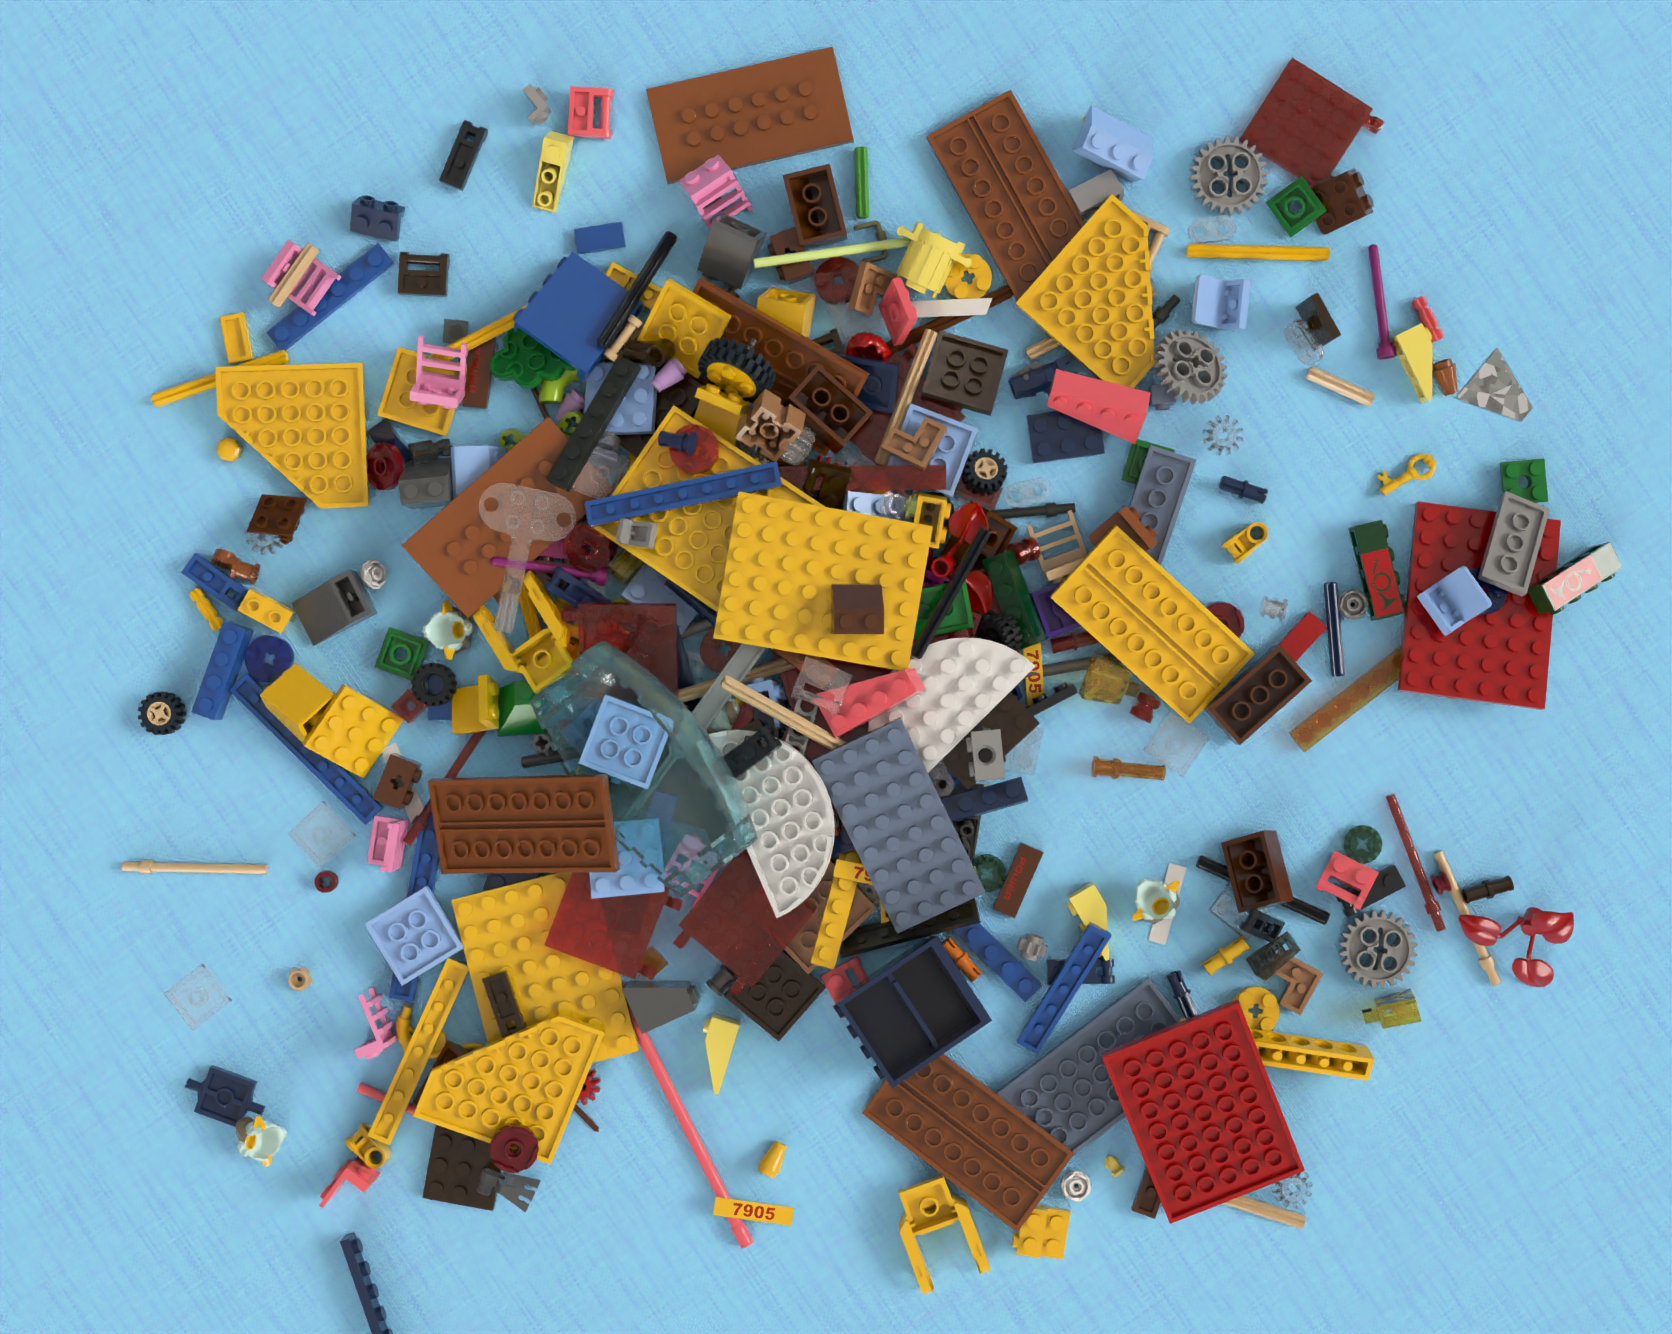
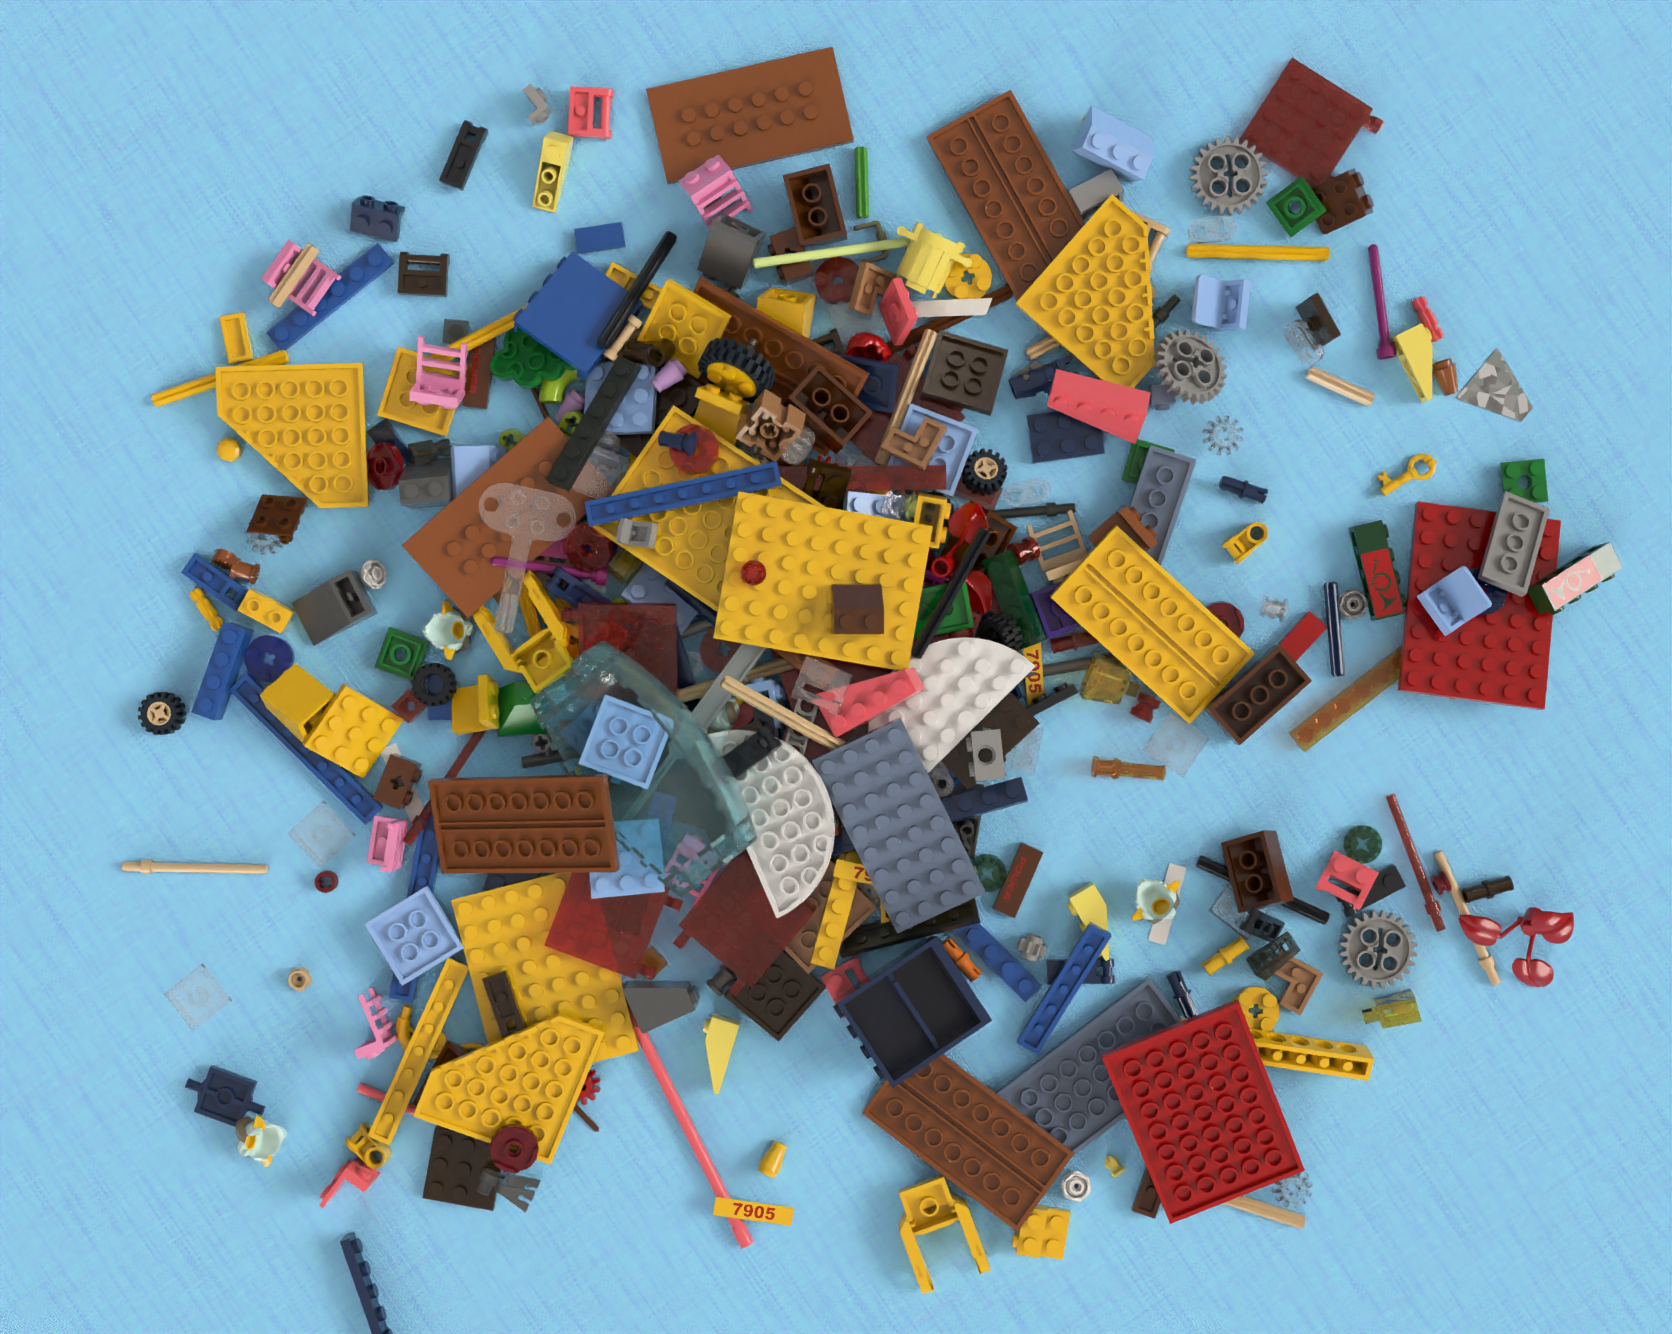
(756, 572): none -> clear red wheel

